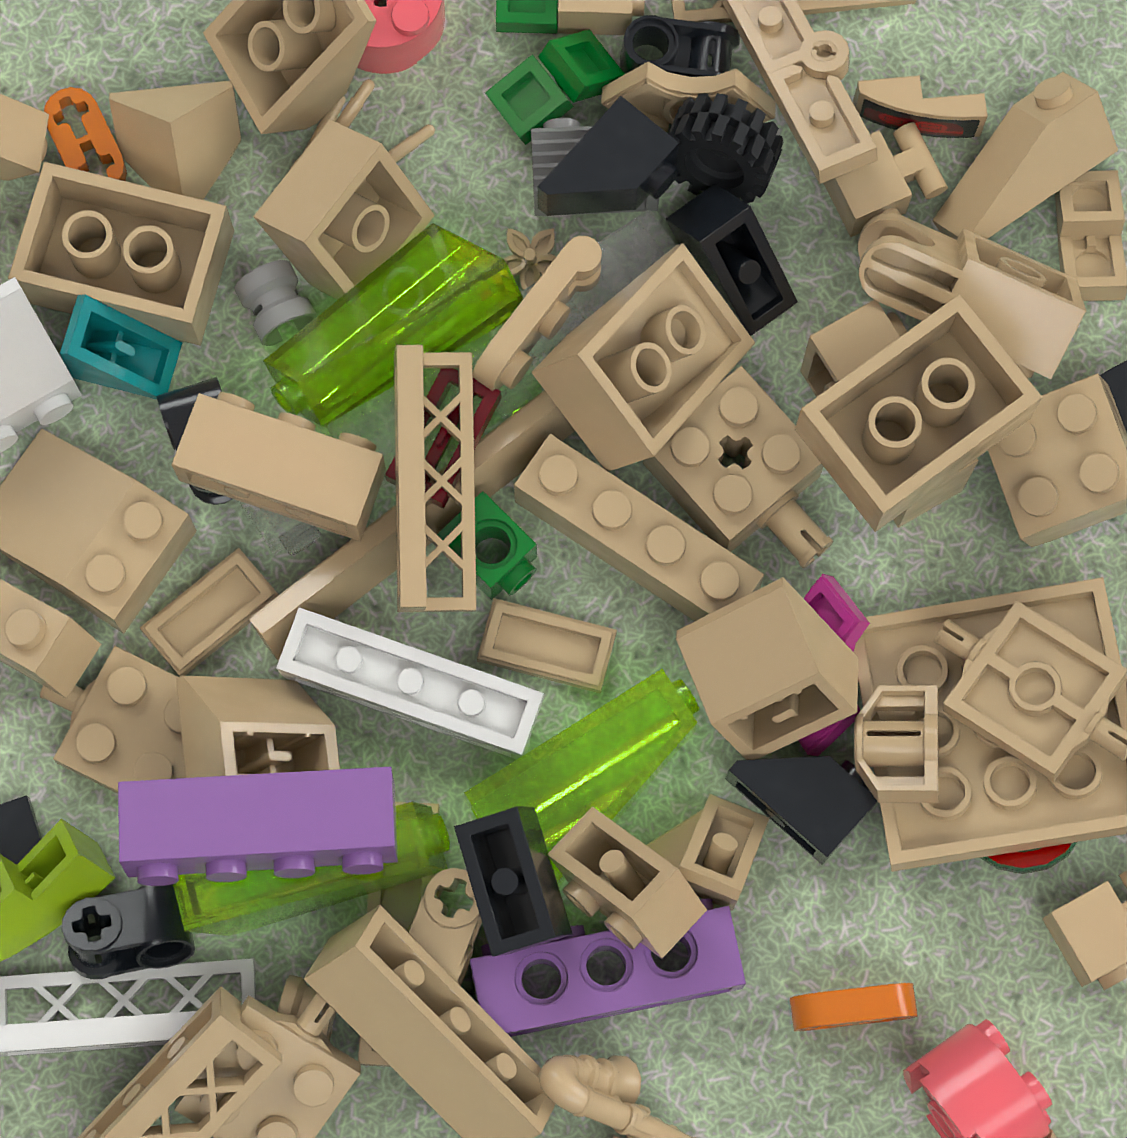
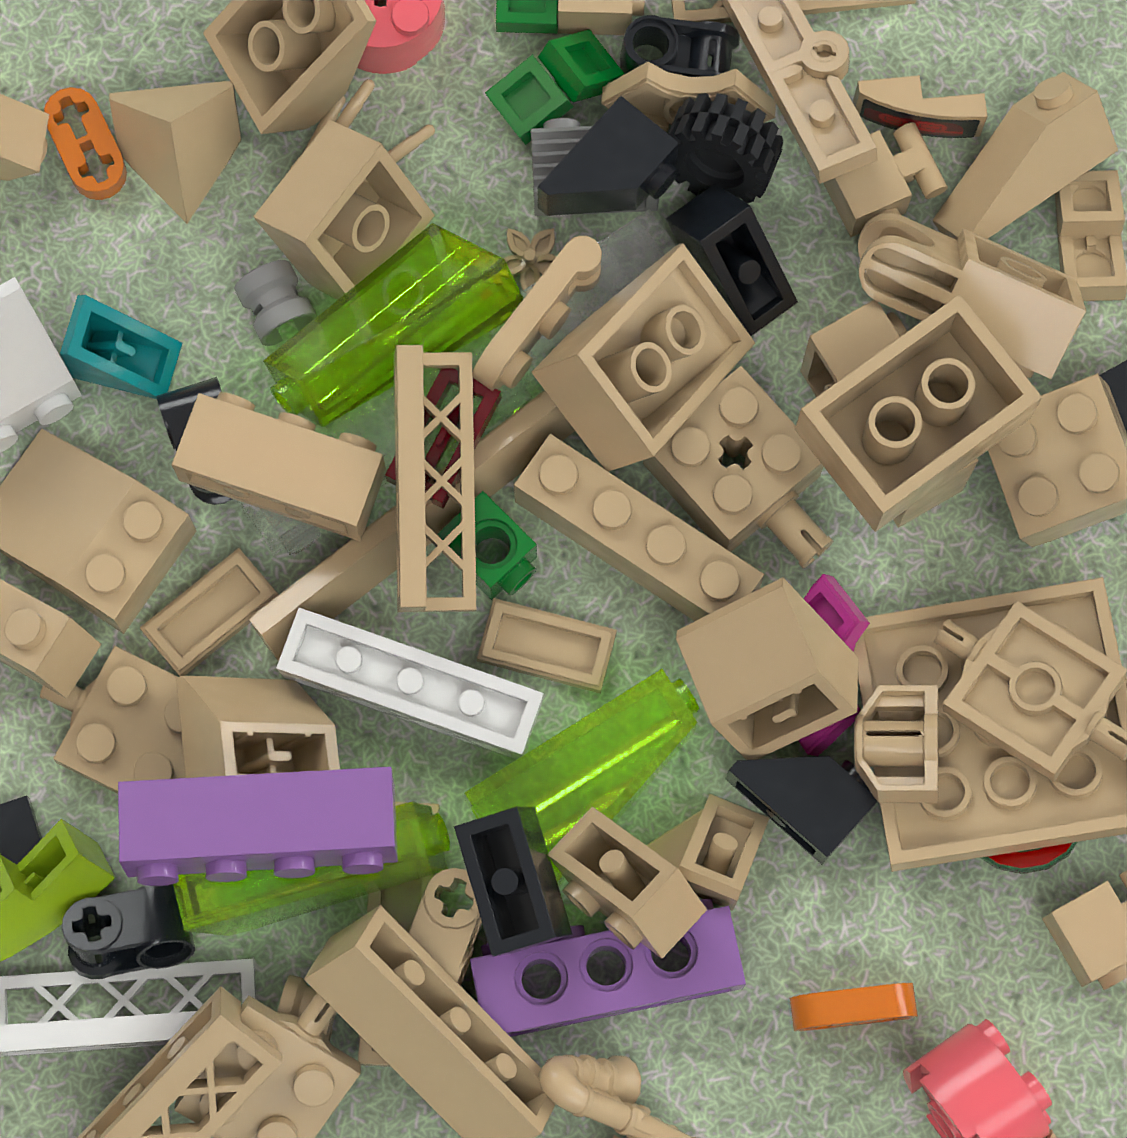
(125, 247): tan brick -> none

